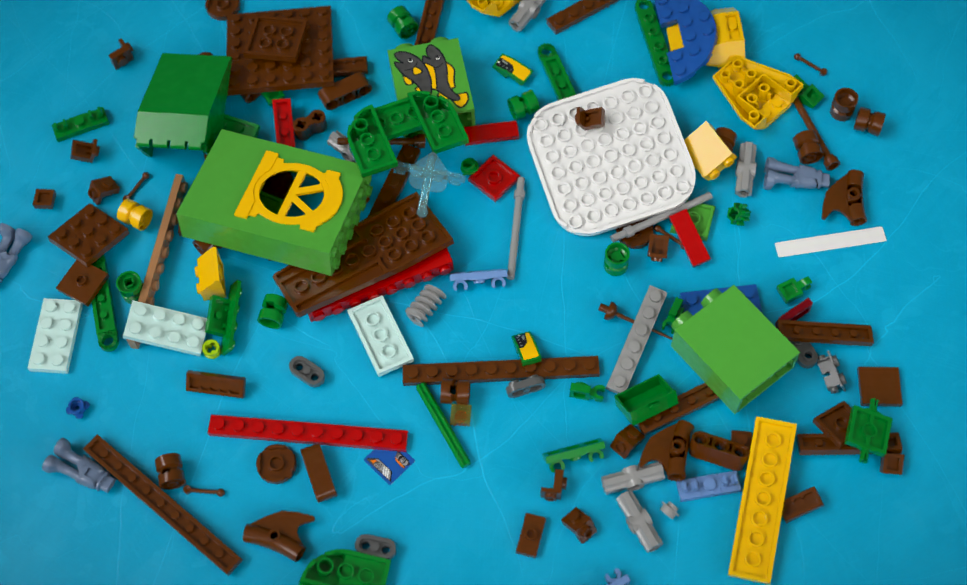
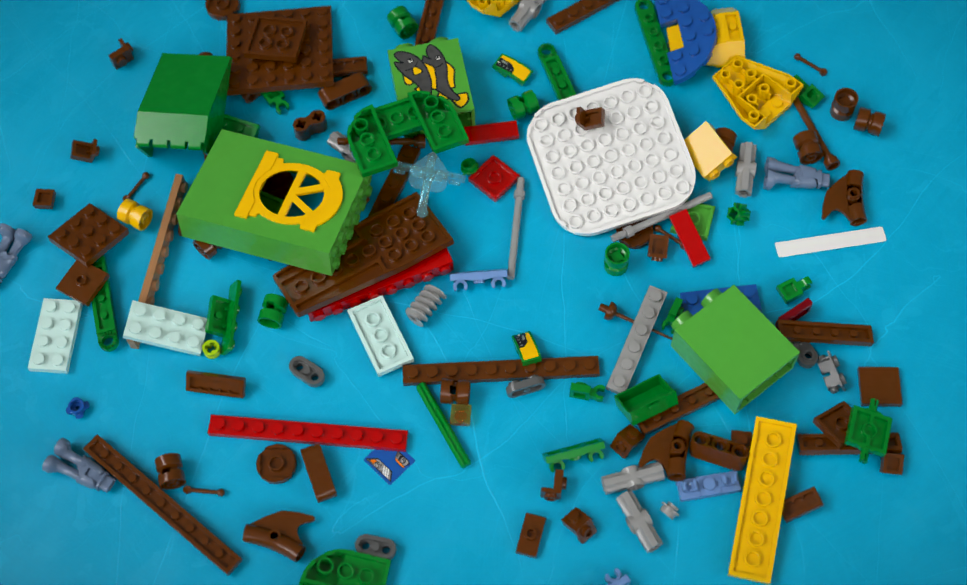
(80, 124): green plate -> none
(101, 188): reddish brown bracket -> none
(129, 286): green wheel -> none
(210, 275): yellow slope -> none
(283, 122): red plate -> none

